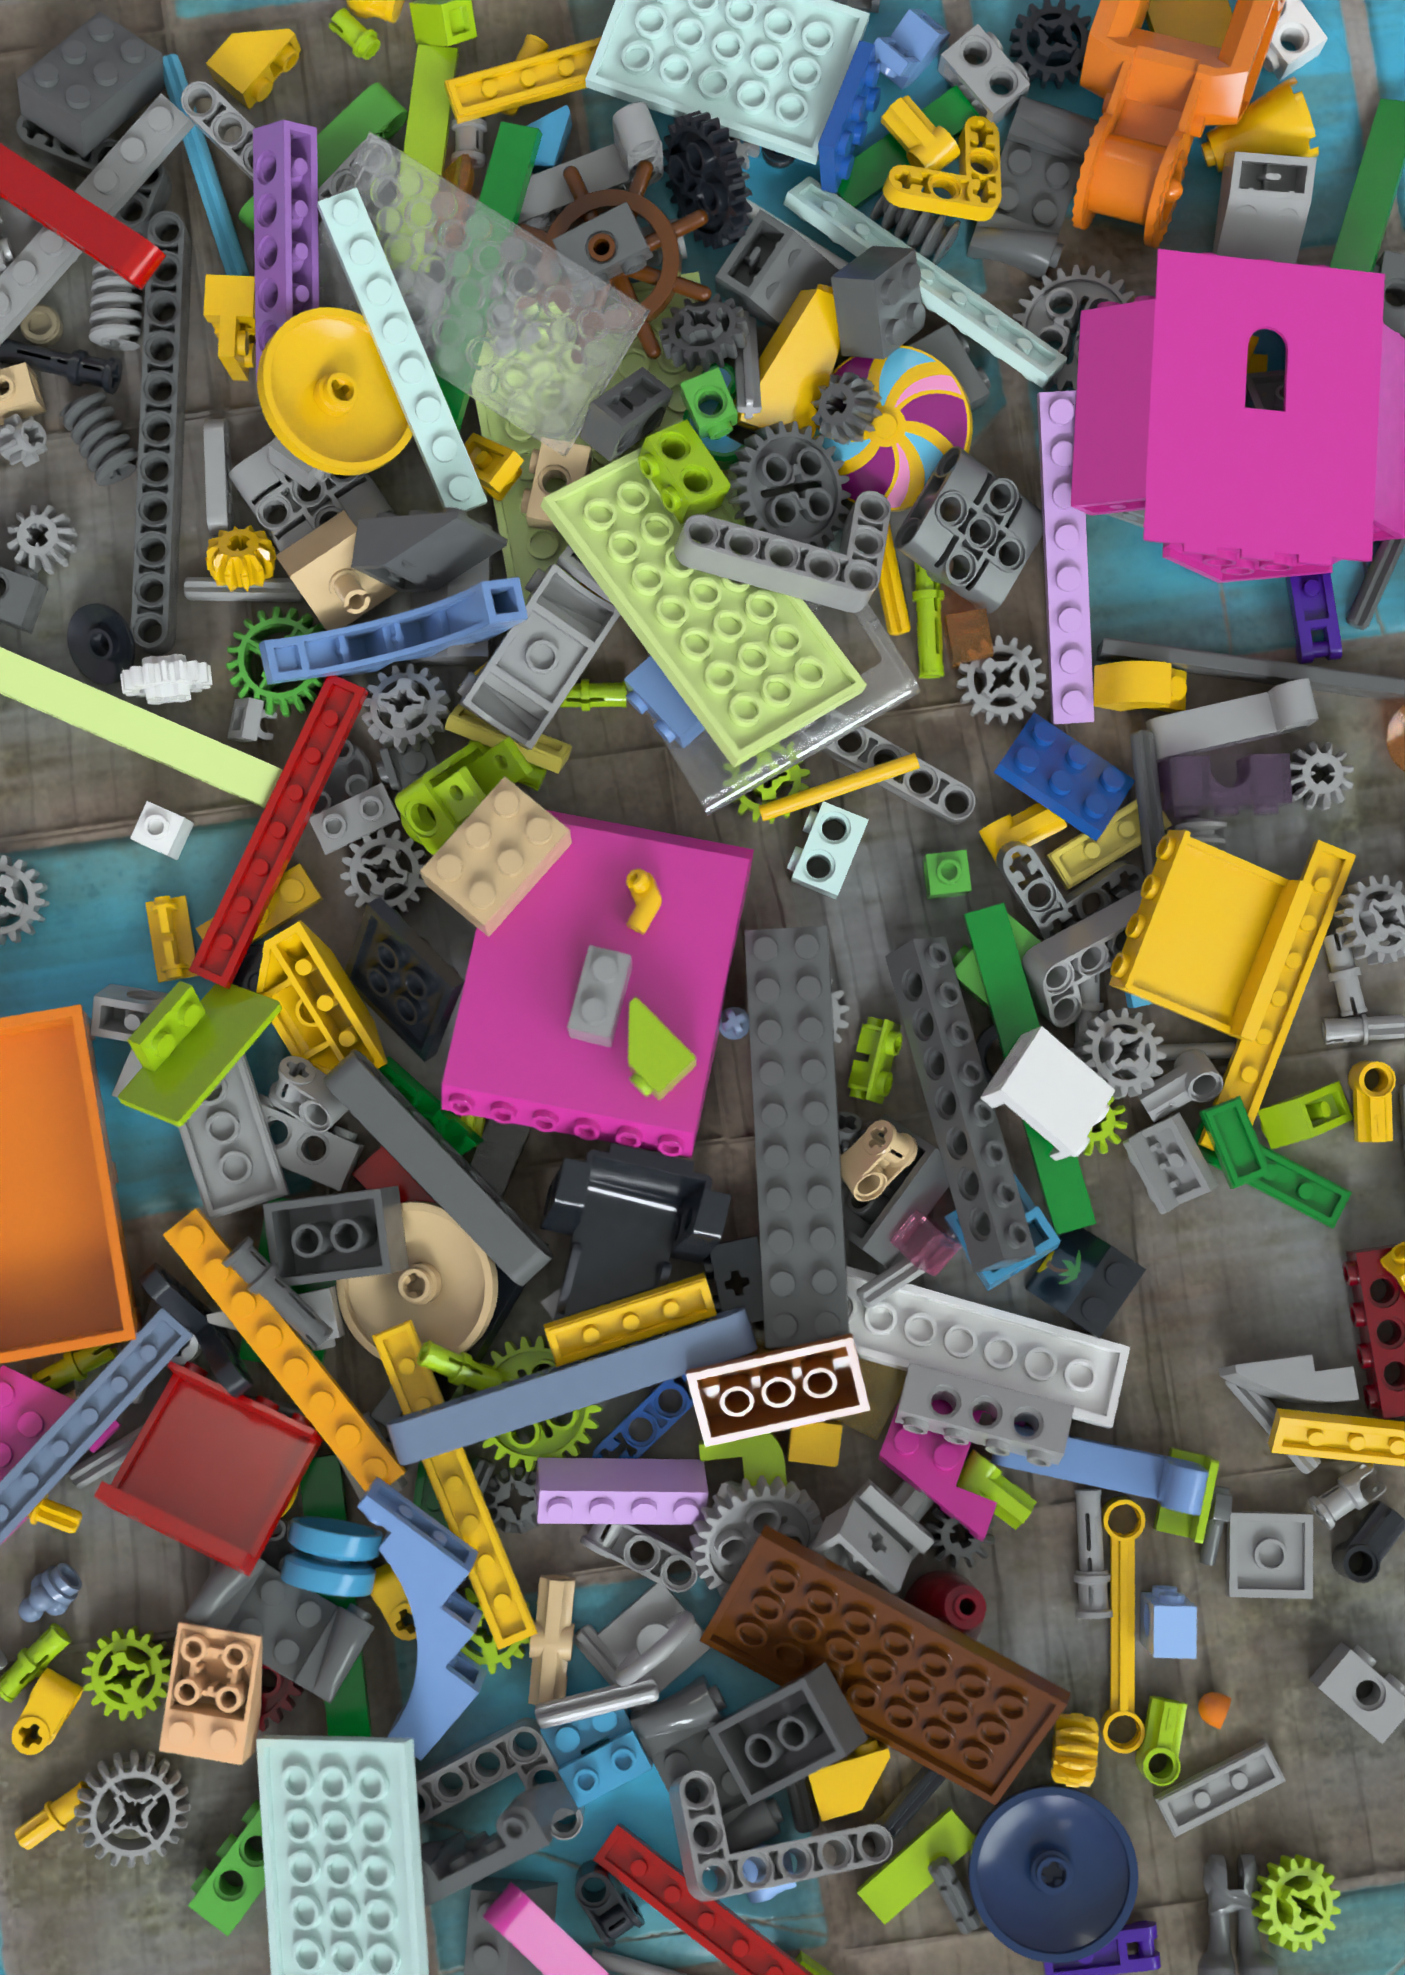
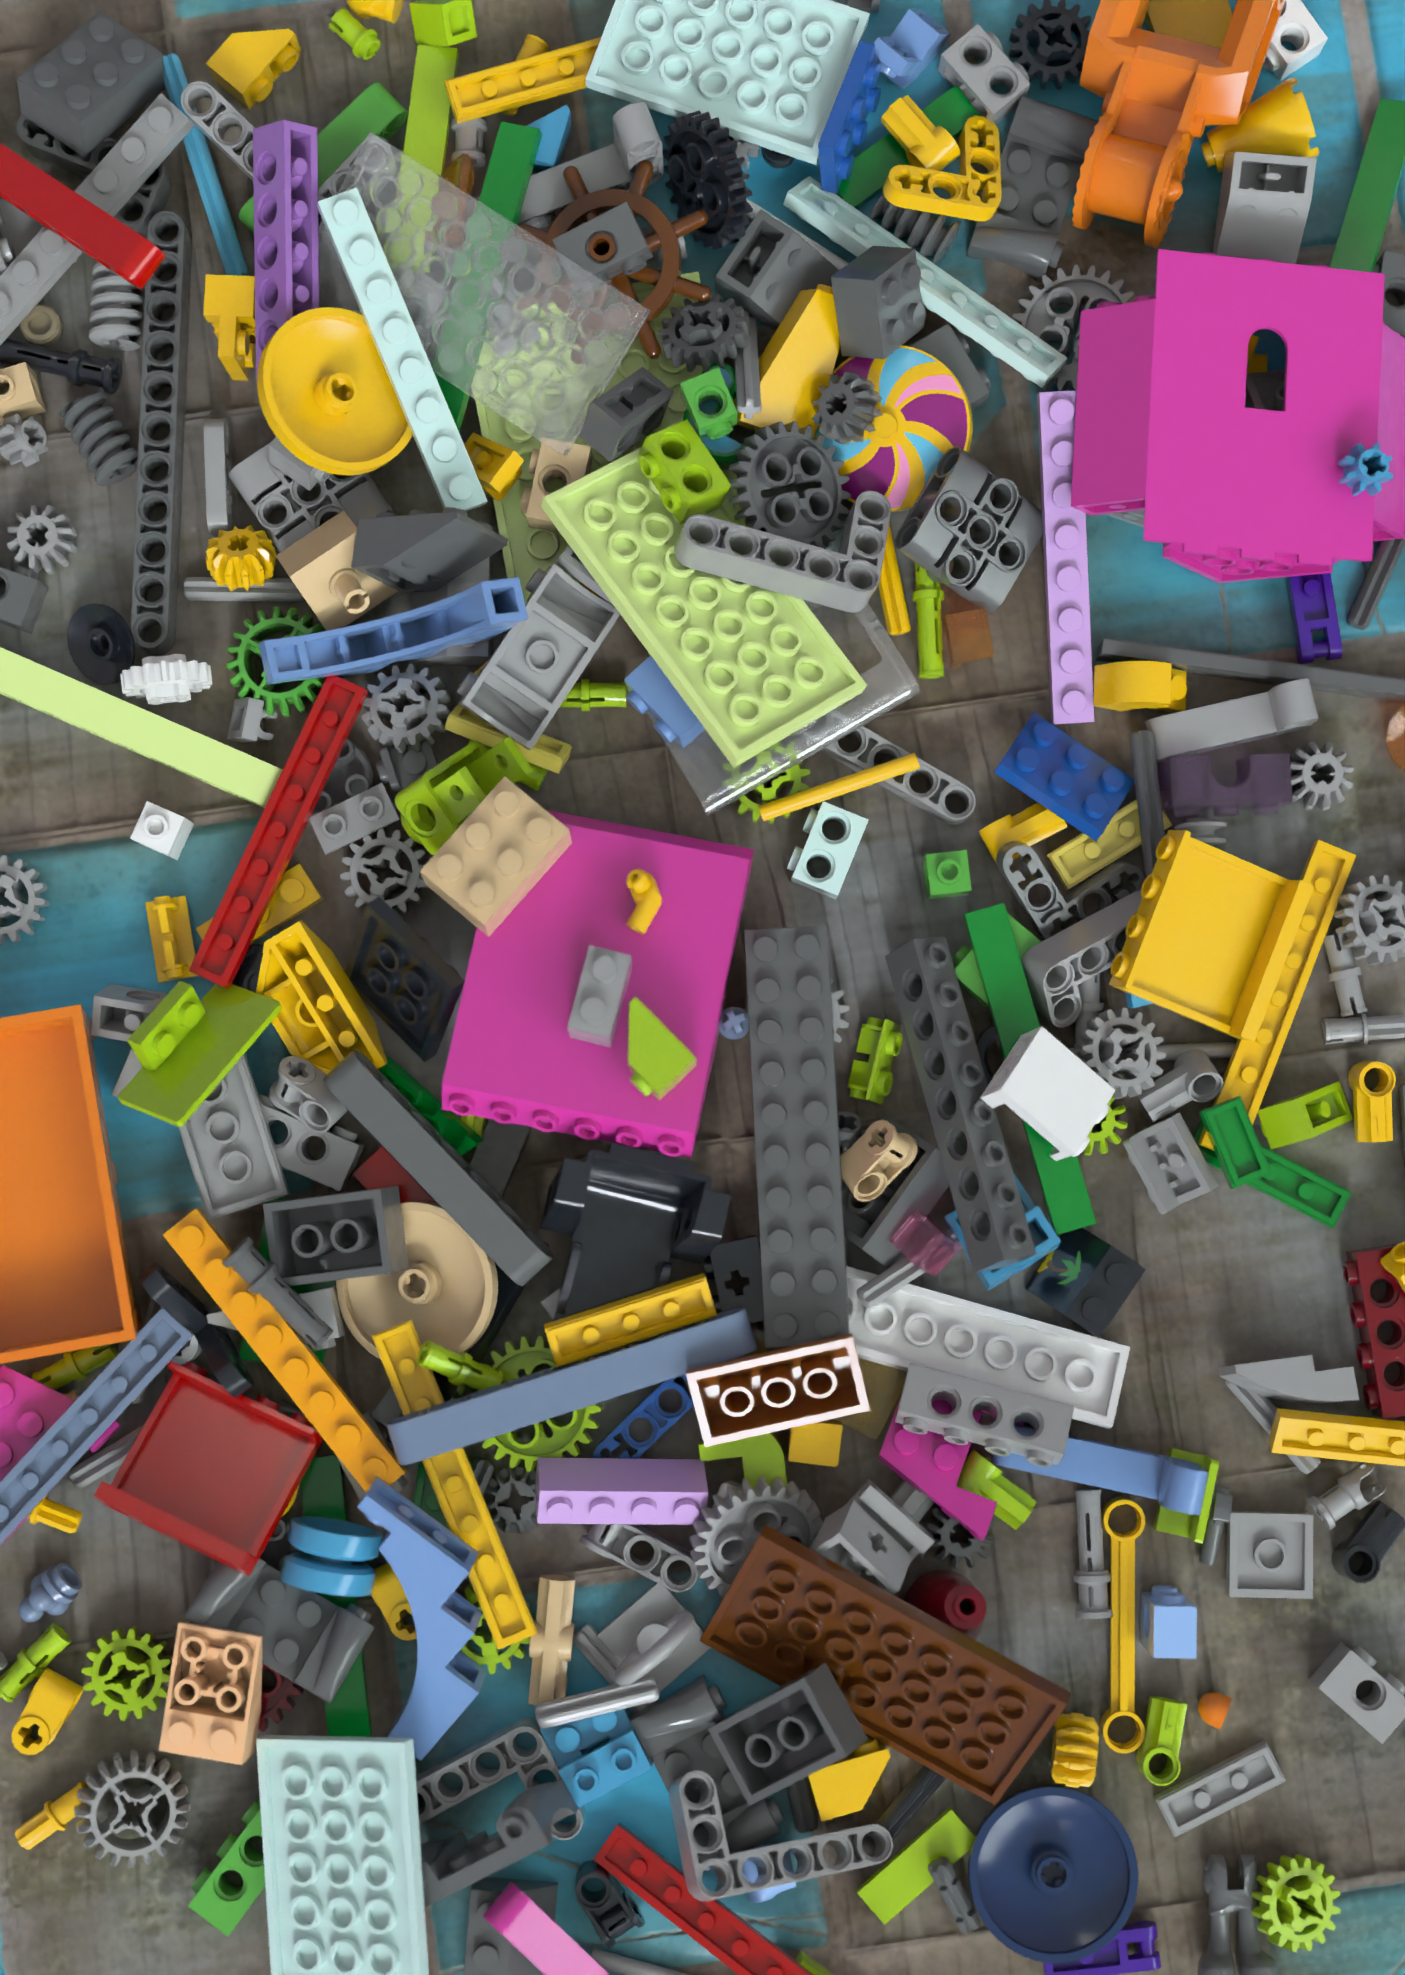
(1012, 692): light grey gear -> none
(1365, 469): none -> dark azure gear

